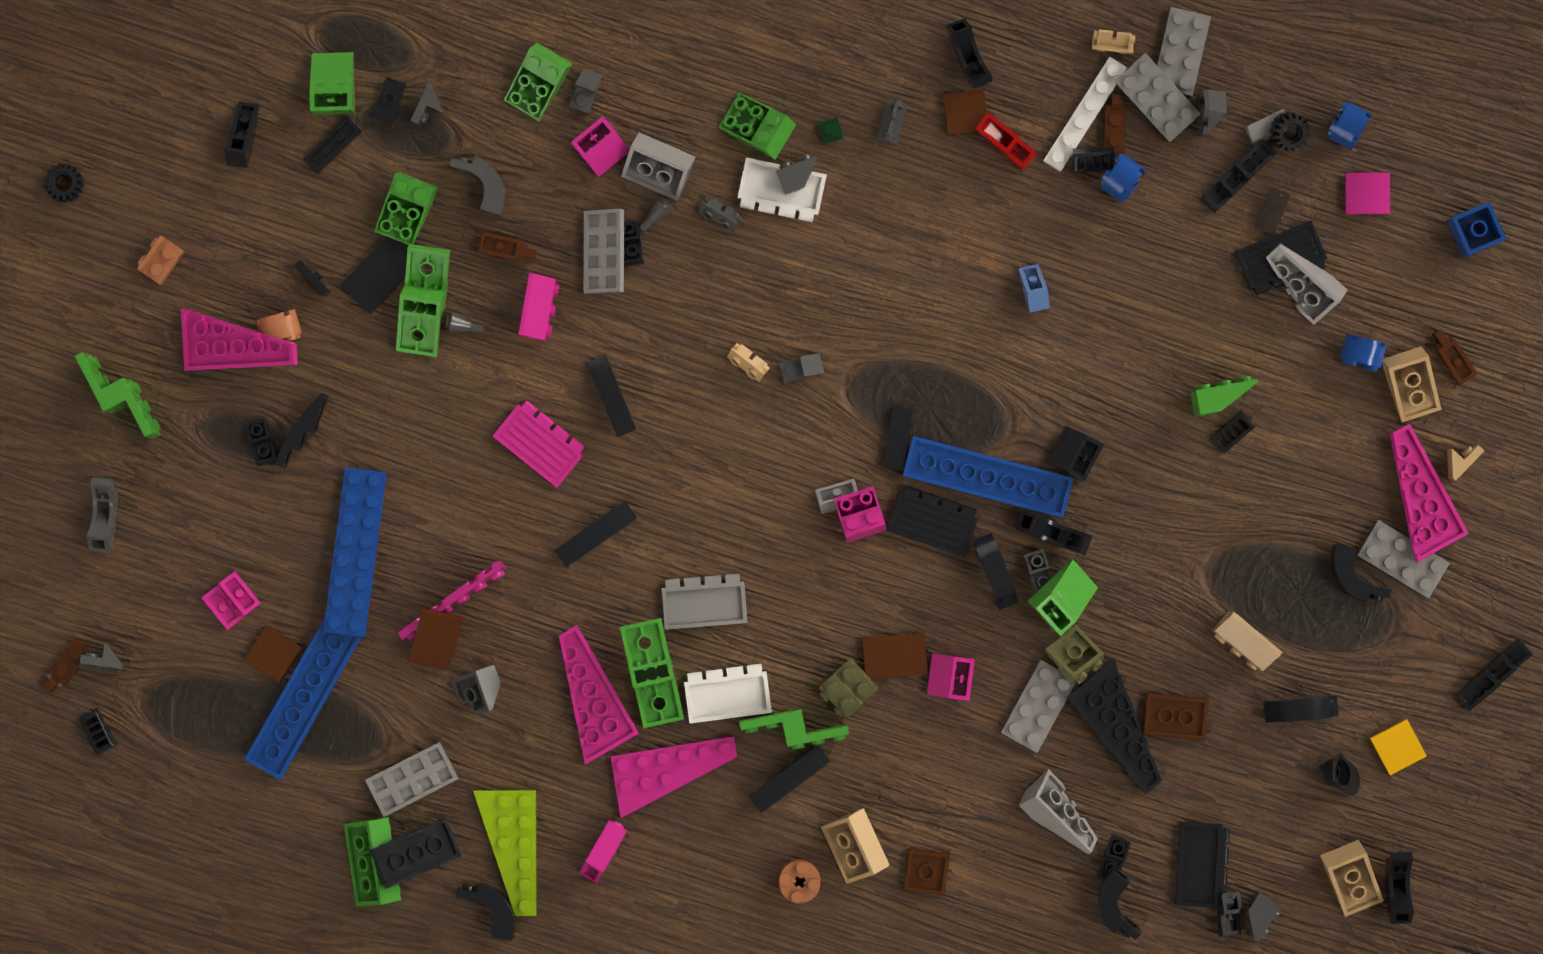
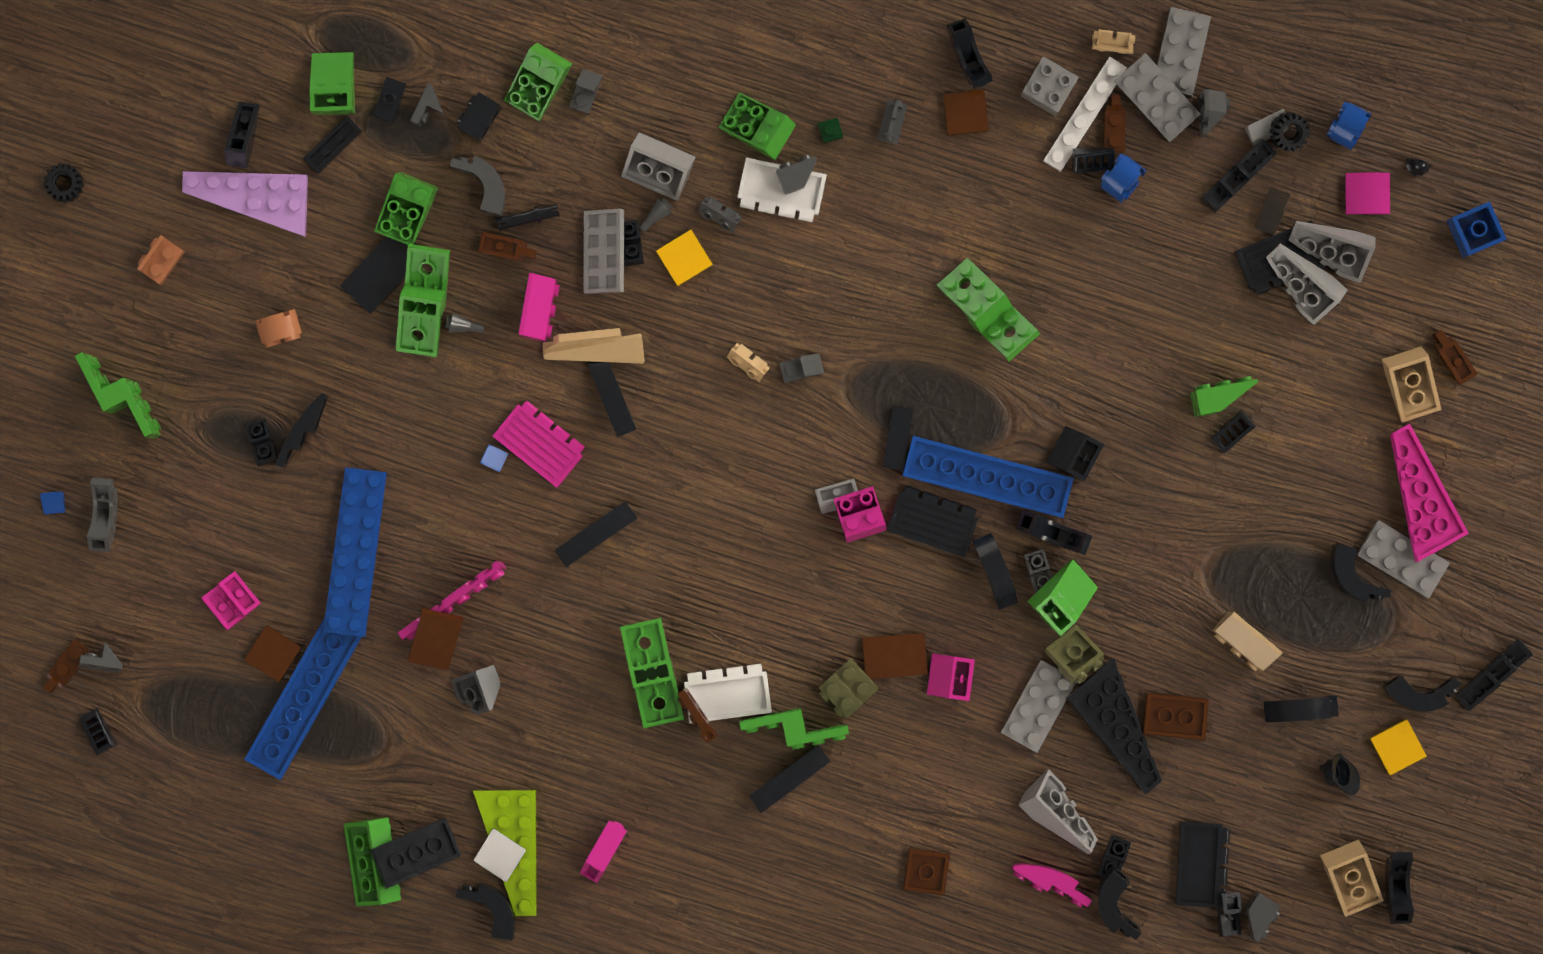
(53, 502): none -> blue slope
(223, 345): dark pink wing -> none
(265, 197): none -> lavender wing
(313, 277): black plate -> none
(411, 779): light grey plate -> none
(478, 117): none -> black brick
(494, 458): none -> slope
(499, 855): none -> white sticker
(537, 214): none -> black pin
(596, 346): none -> tan wedge
(597, 708): dark pink wing -> none
(600, 146): dark pink slope -> none
(656, 772): dark pink wing -> none
(684, 257): none -> yellow tile
(697, 715): none -> reddish brown hinge
(704, 604): light grey hinge -> none
(787, 880): nougat brick -> none
(855, 846): tan slope -> none
(988, 309): none -> bright green bracket
(1006, 141): red slope -> none
(1034, 288): medium blue slope -> none
(1044, 877): none -> dark pink slope
(1049, 86): none -> light grey brick
(1340, 249): none -> light grey wedge
(1363, 351): blue brick -> none
(1405, 696): none -> black arch
(1417, 166): none -> black piece
(1457, 464): tan slope -> none

